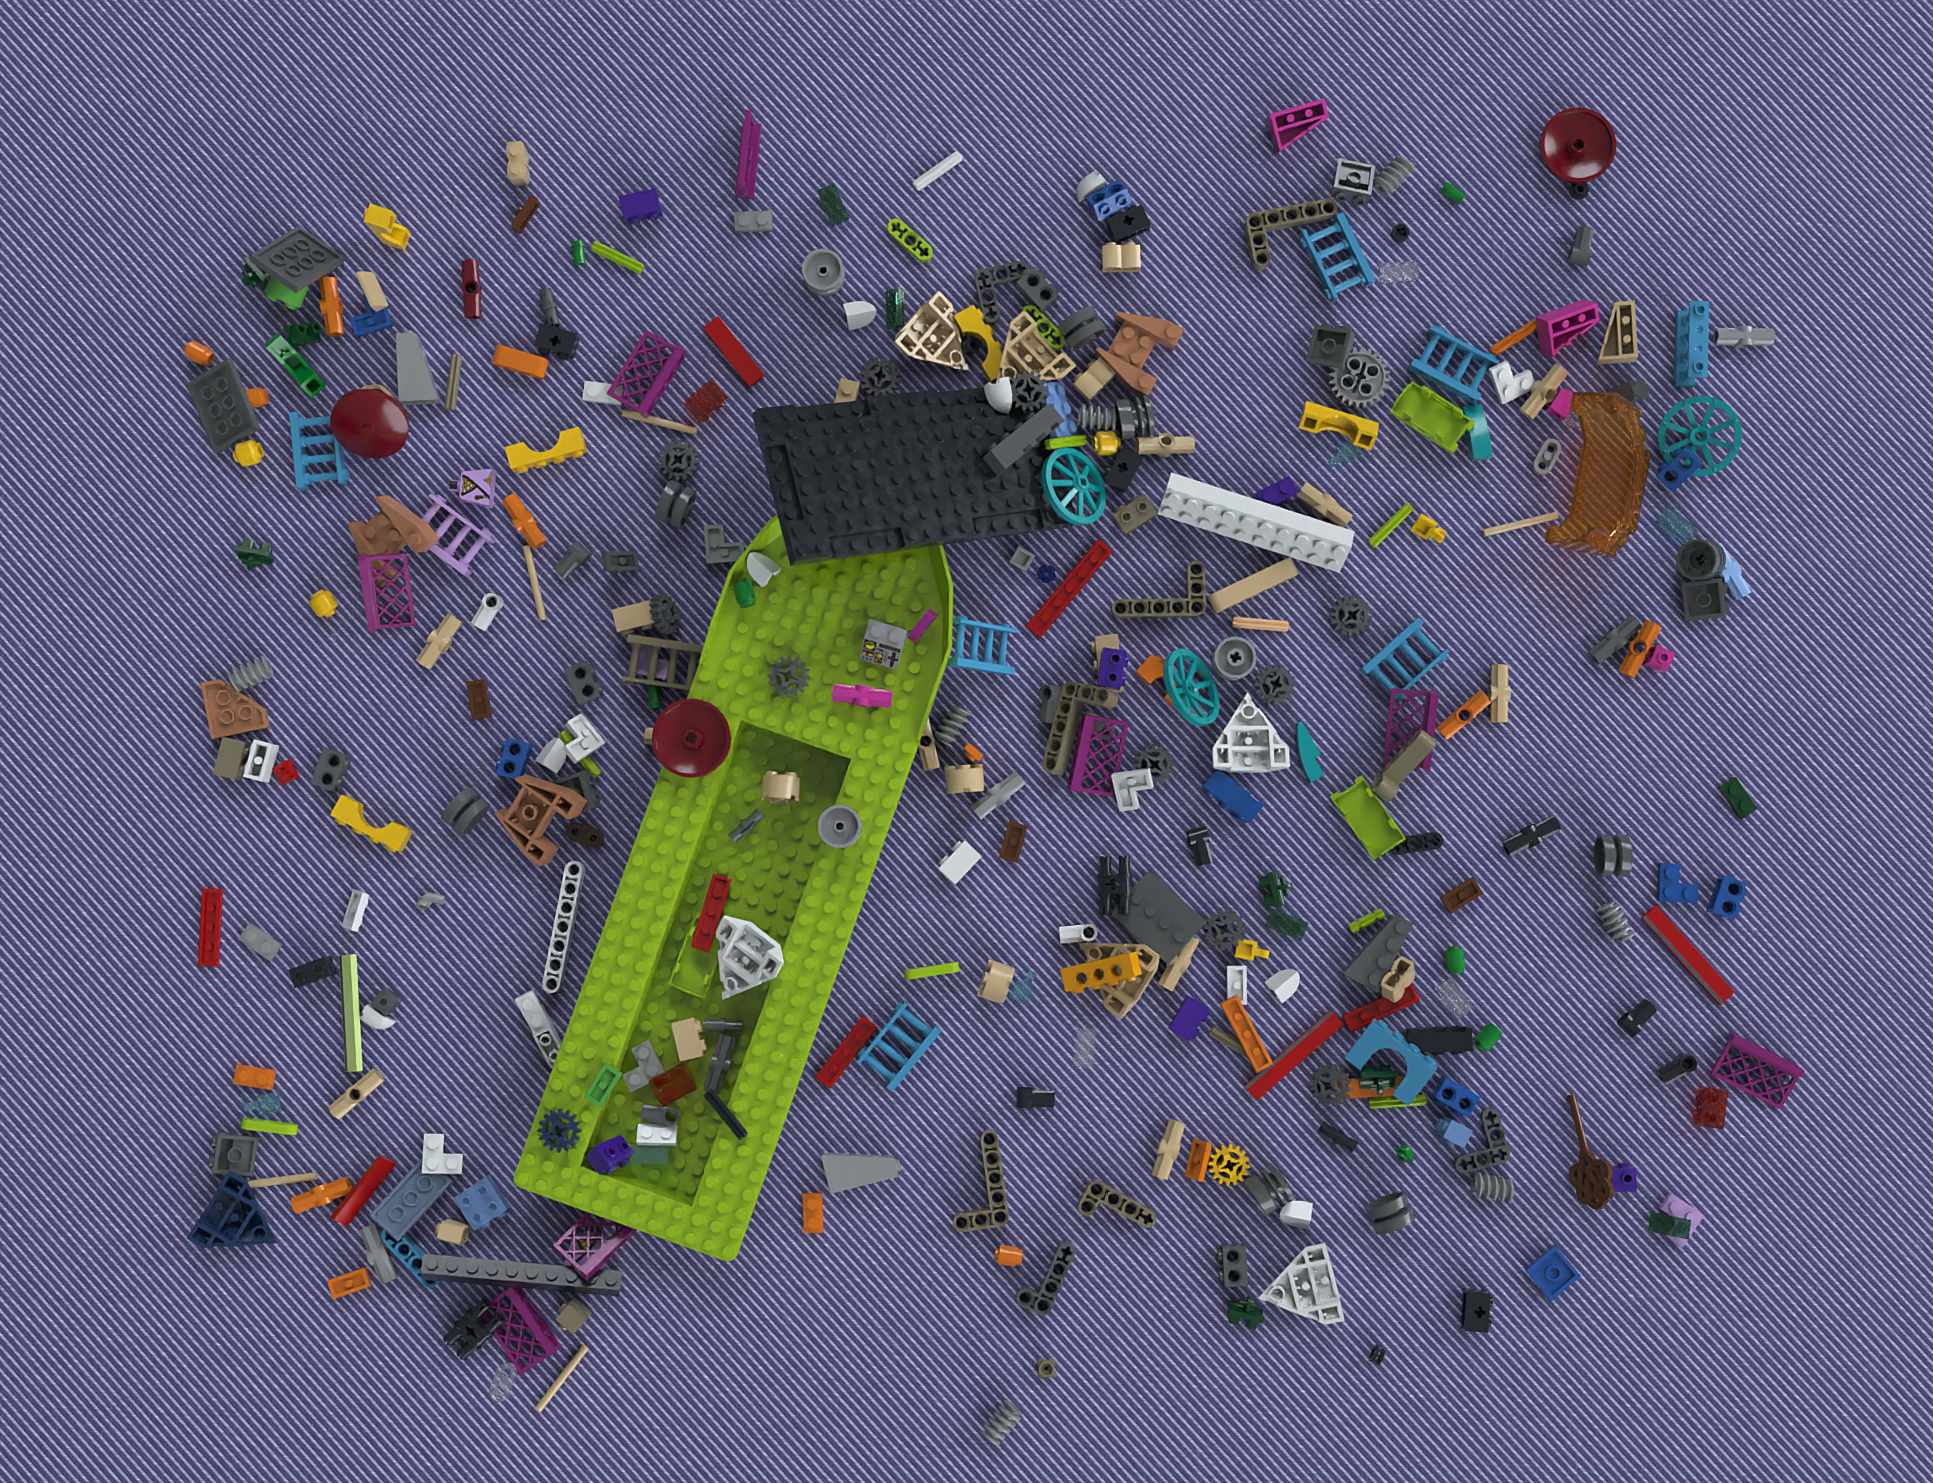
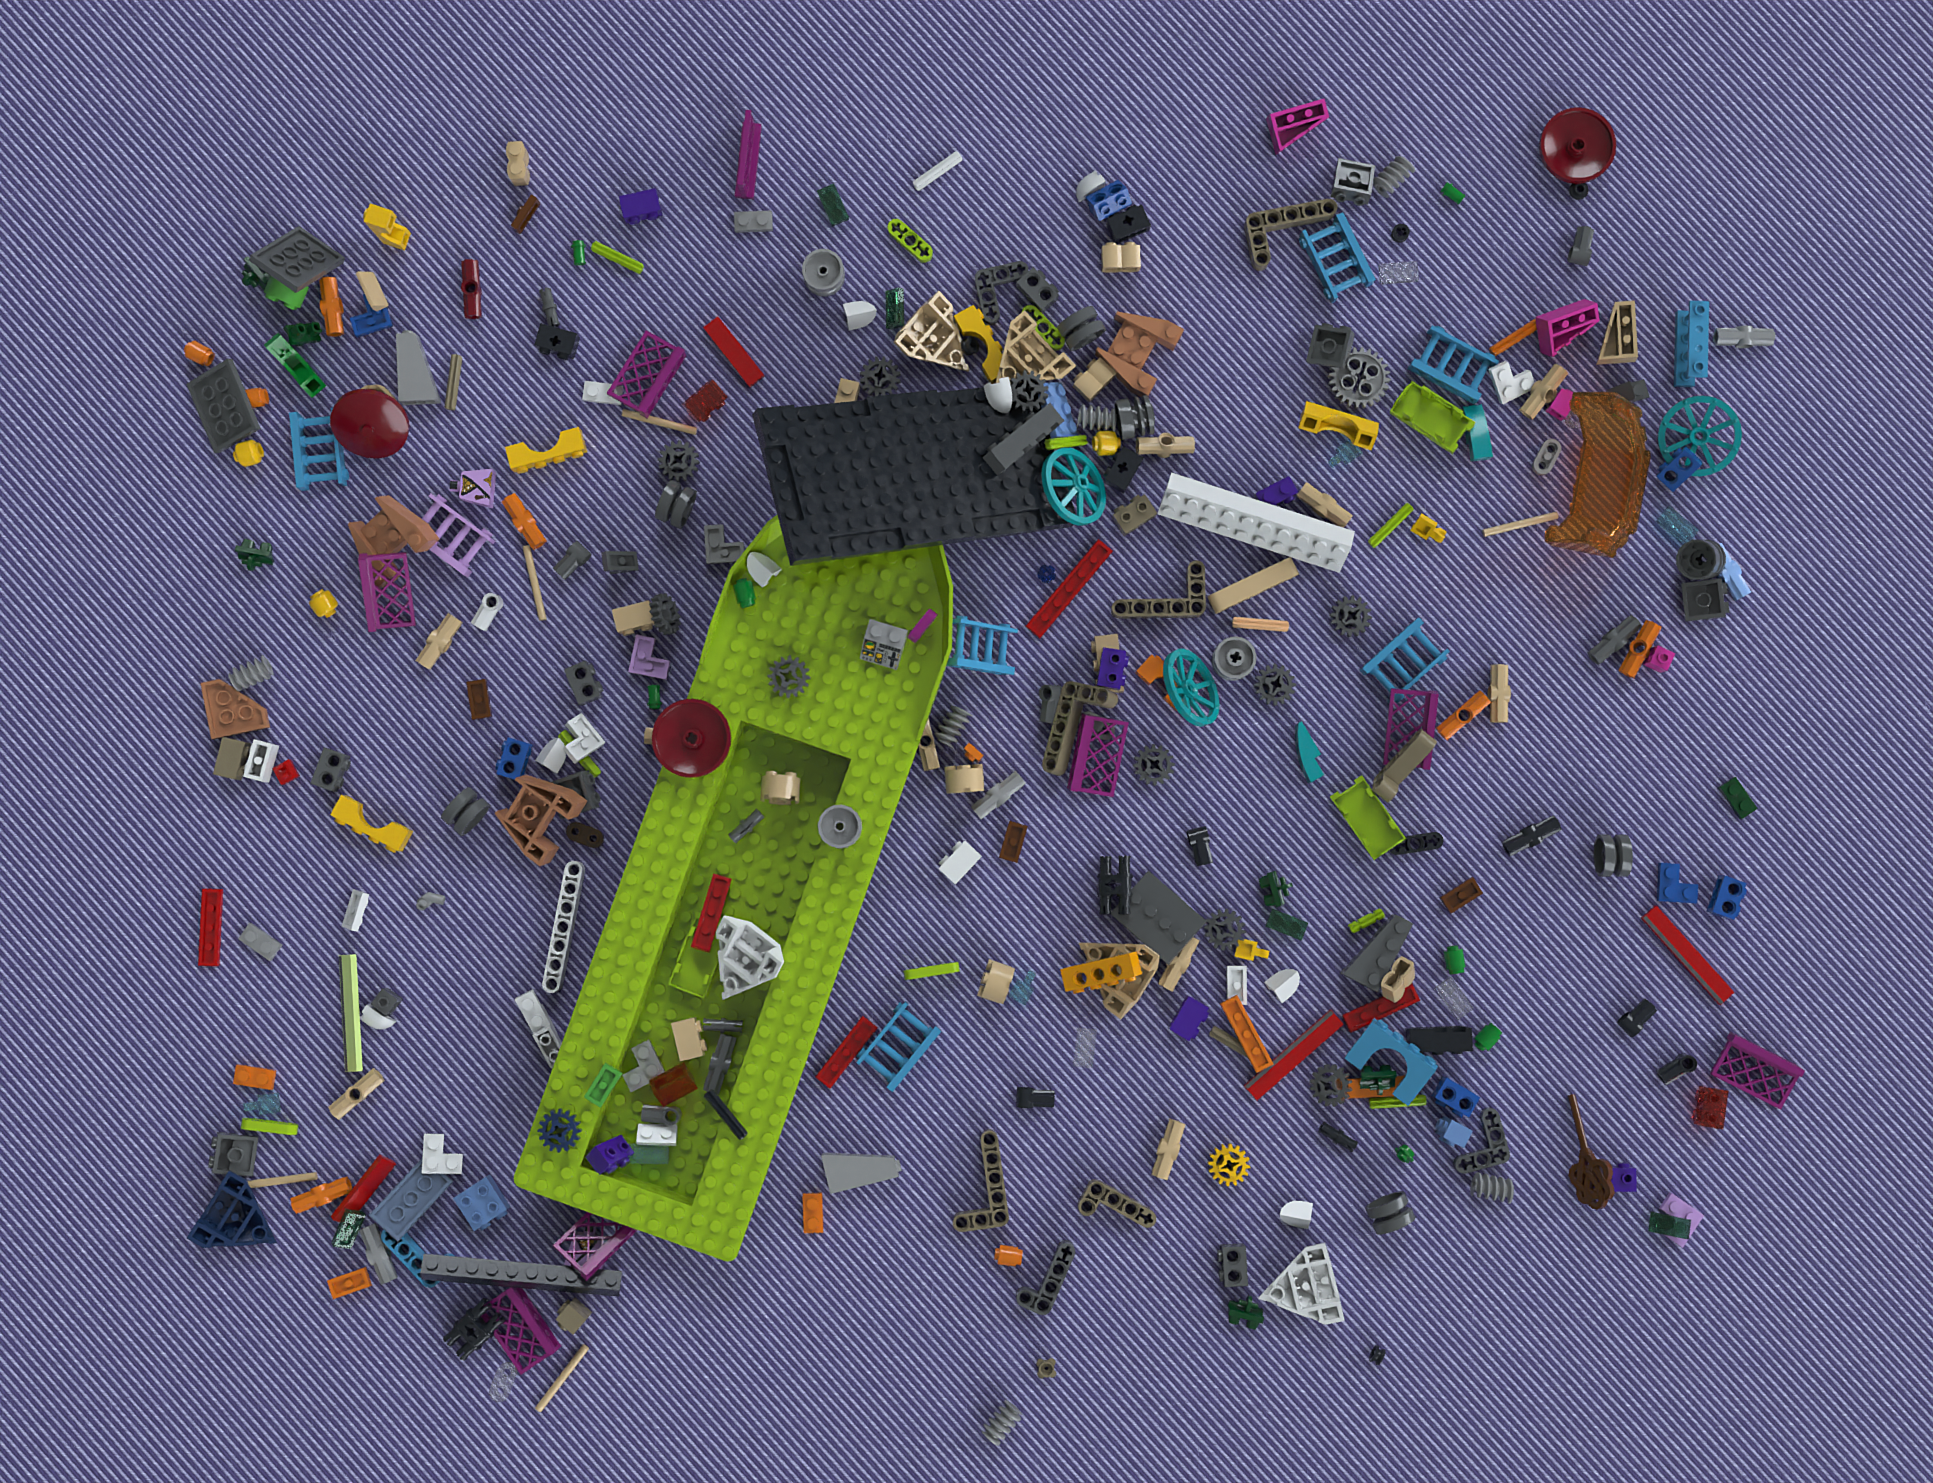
(312, 971): black brick -> none
(348, 1229): none -> plate
(452, 1231): tan brick -> none
(520, 361): orange beam -> none
(655, 645): dark tan fence -> none
(862, 695): dark pink piece -> none
(1022, 559): light grey plate -> none
(1074, 933): white piece -> none
(1127, 784): white plate -> none
(1198, 1160): orange plate -> none
(1231, 797): blue wedge -> none
(1249, 743): white wedge -> none
(1268, 1188): dark grey wheel -> none
(1471, 1301): black brick -> none
(1552, 1272): blue plate -> none
(1615, 922): light grey piece -> none

